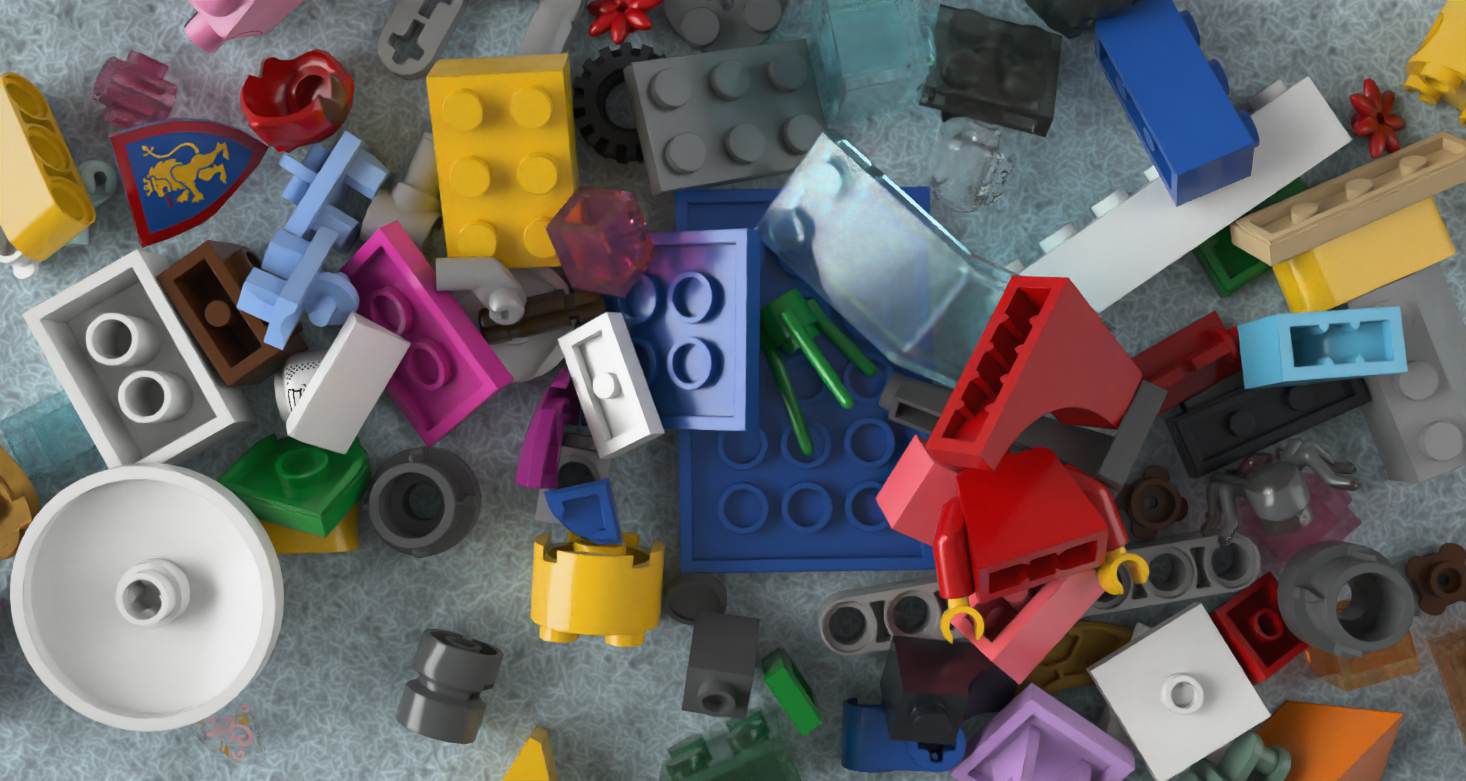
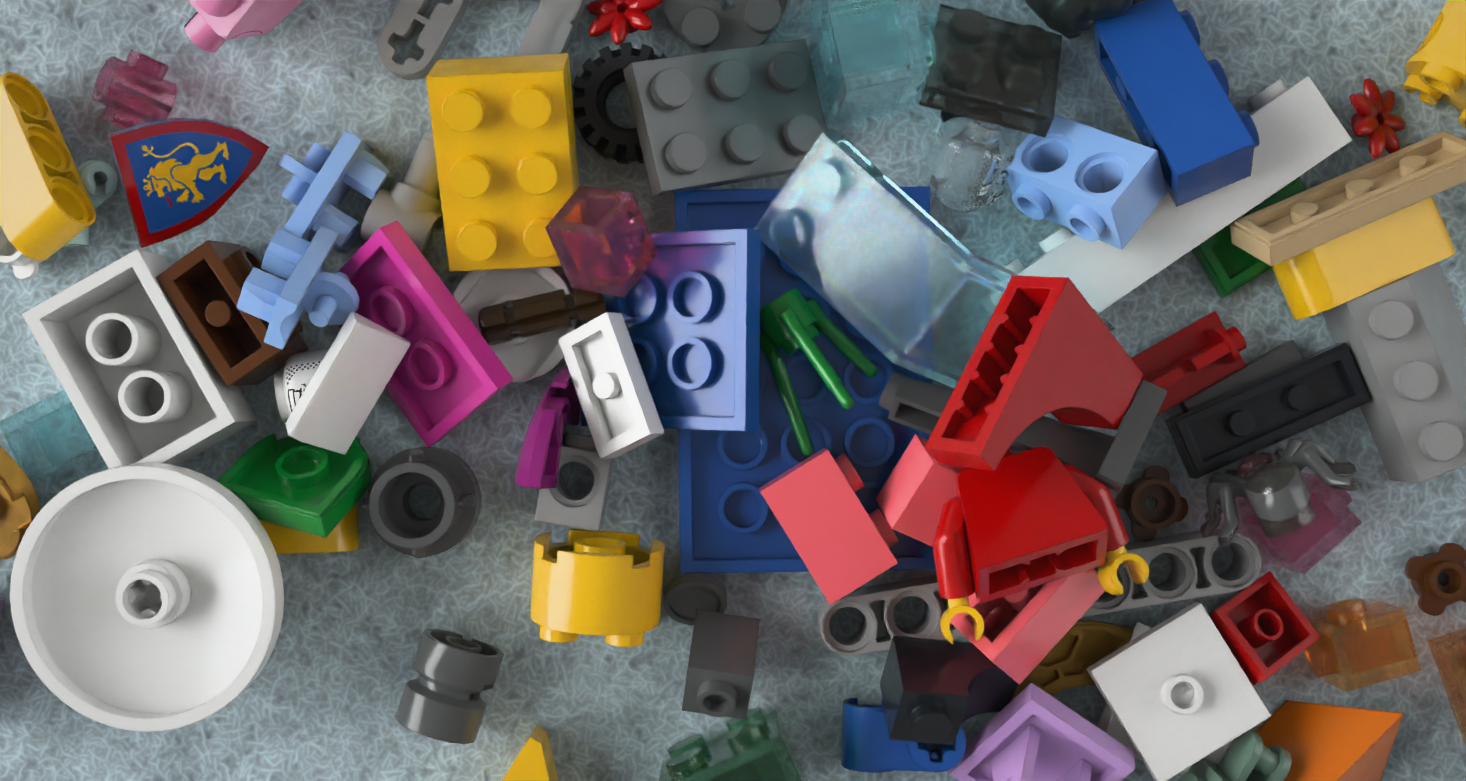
(234, 733): clear tile -> none
(297, 99): red hair -> none
(488, 281): light grey arm -> none
(587, 510): blue tile -> none
(792, 691): green tile -> none
(829, 523): none -> coral brick
(1087, 181): none -> light blue brick
(1322, 347): medium azure arch -> none
(1379, 604): dark grey piece -> none

